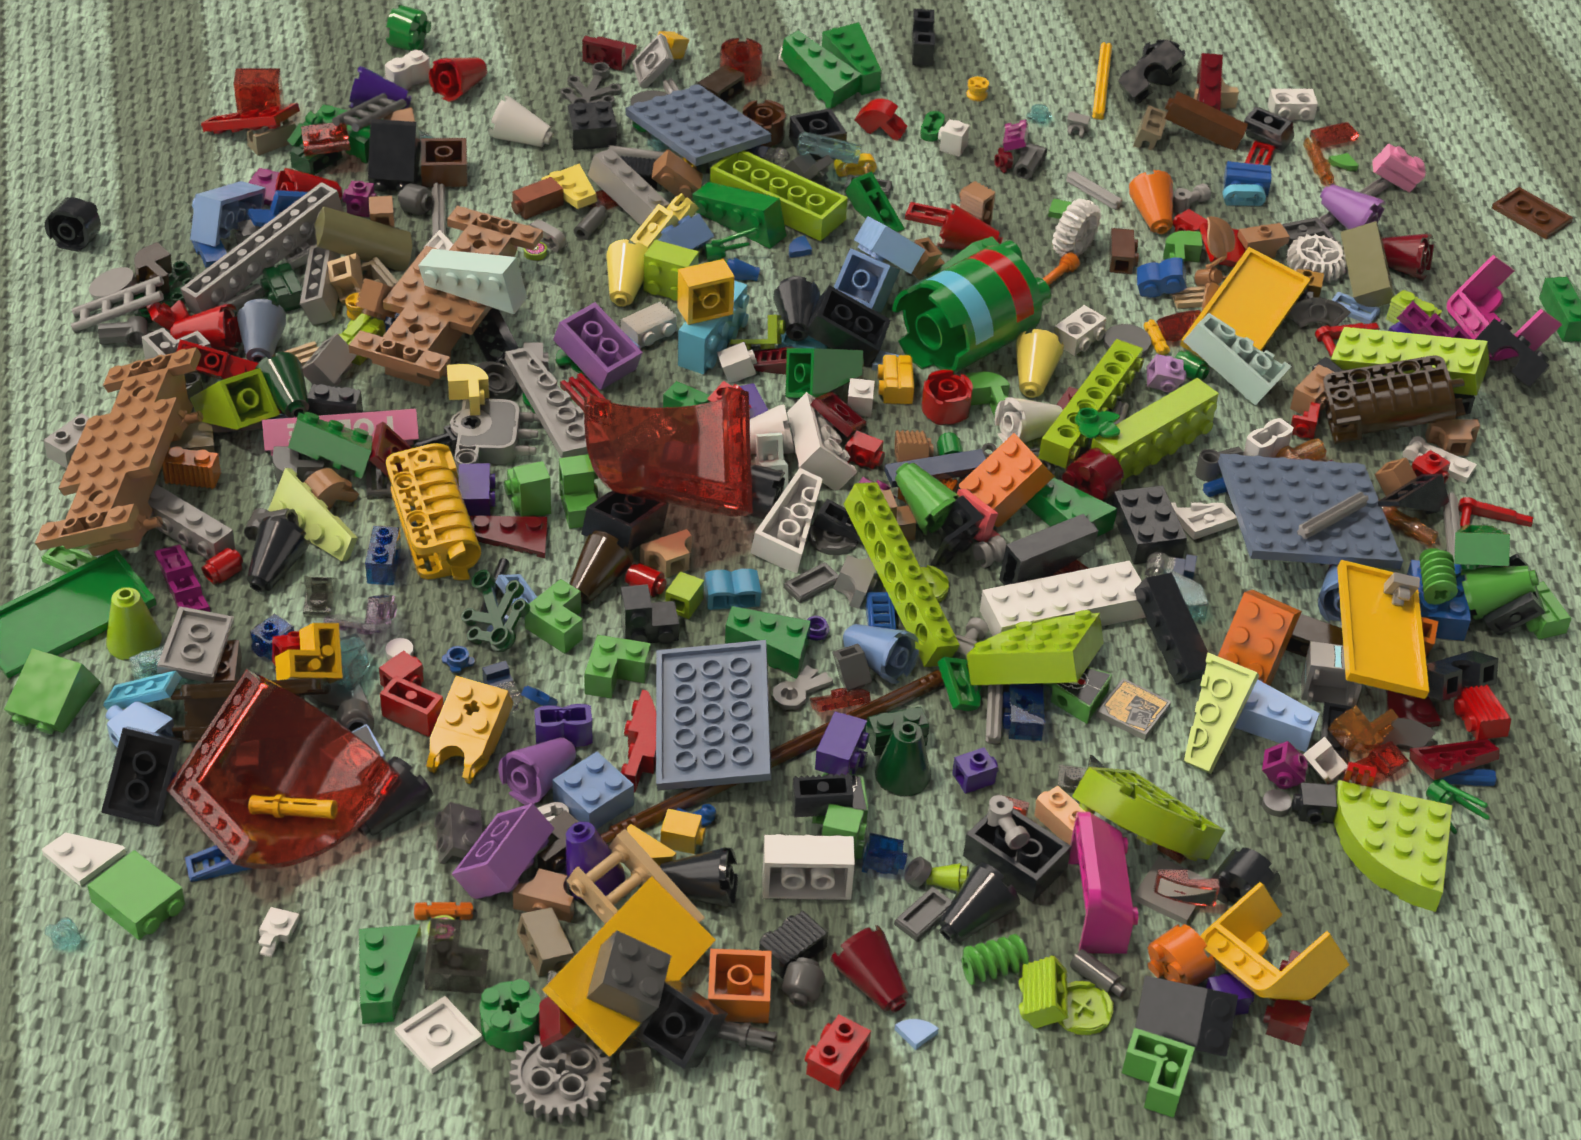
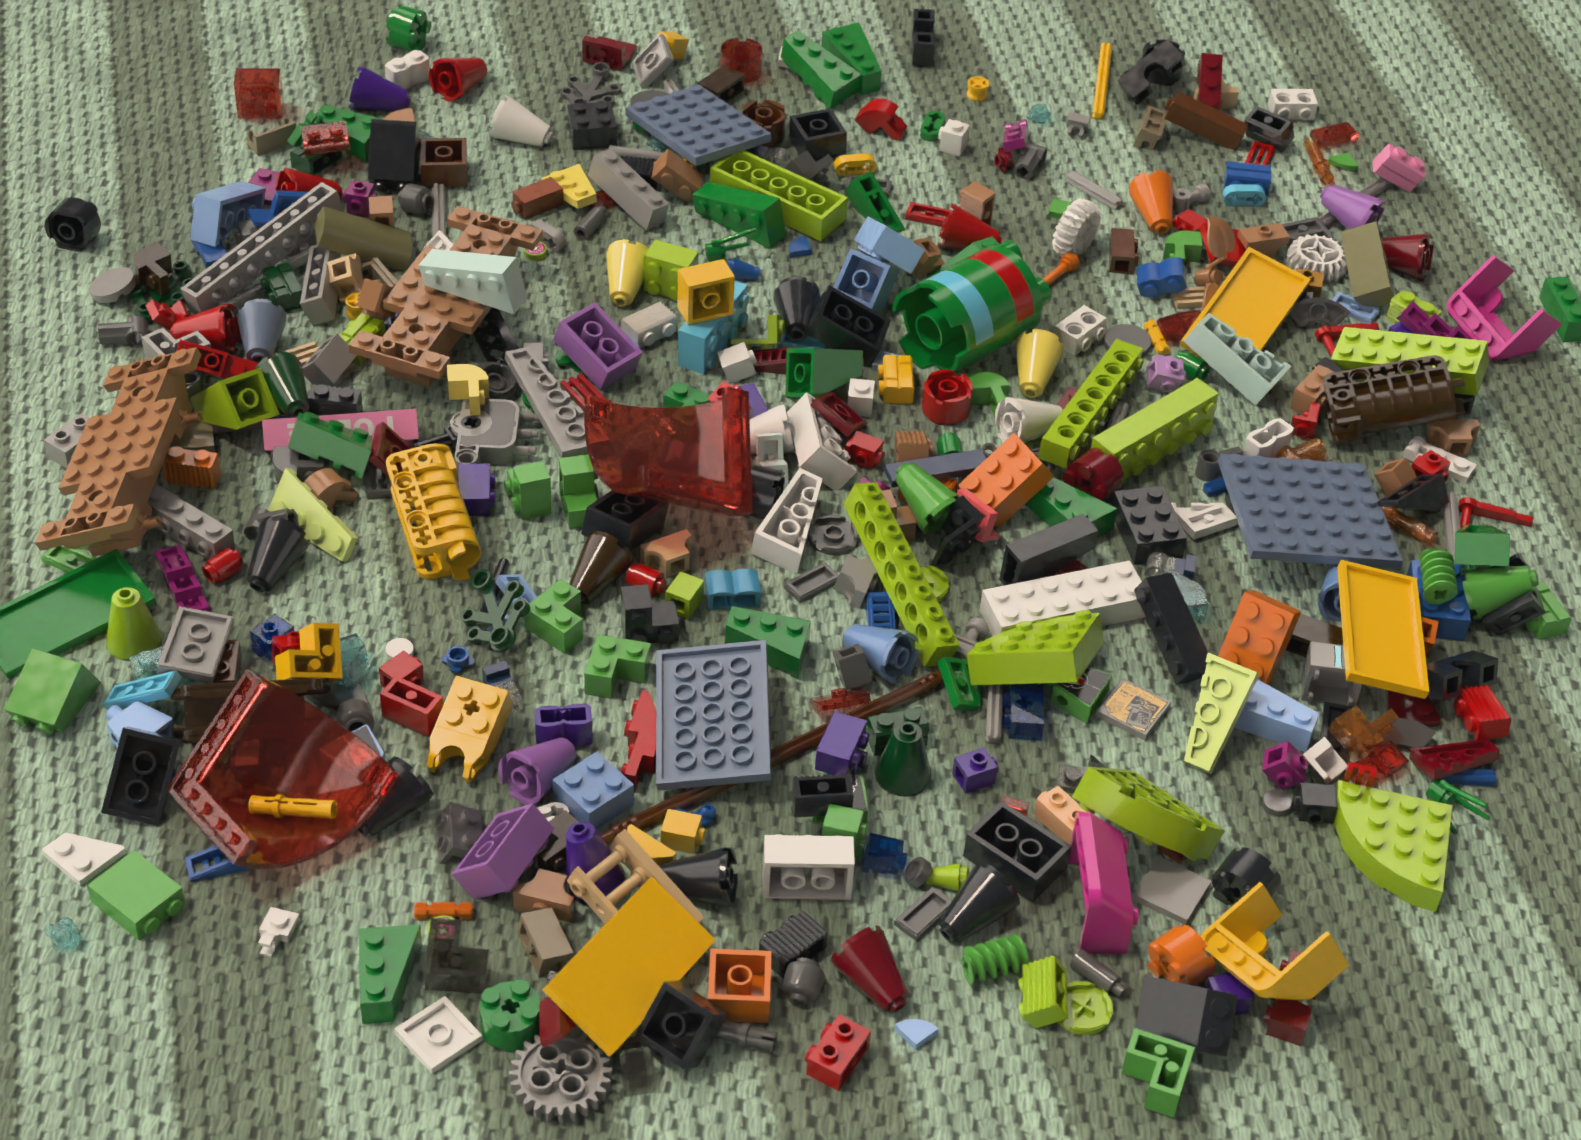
(107, 301): light grey bar -> none
(251, 119): red wing -> none
(319, 596): clear smoke slope -> none
(372, 106): dark grey bar -> none
(379, 613): bracket -> none
(383, 555): clear blue brick -> none
(514, 532): dark red wing -> none
(538, 696): blue tile -> none
(629, 976): dark grey brick -> none
(662, 218): light yellow plate -> none
(690, 233): medium blue brick -> none
(793, 694): light grey piece -> none
(819, 628): dark purple plate -> none
(822, 146): clear light blue plate -> none
(833, 519): black slope -> none
(990, 551): light grey wheel -> none
(1000, 814): light grey leg -> none
(1096, 423): green plate -> none
(1178, 887): slope -> none
(1332, 515): light grey axle -> none
(1401, 587): light grey tile -> none
(1530, 365): black arch -> none
(1532, 212): reddish brown tile -> none

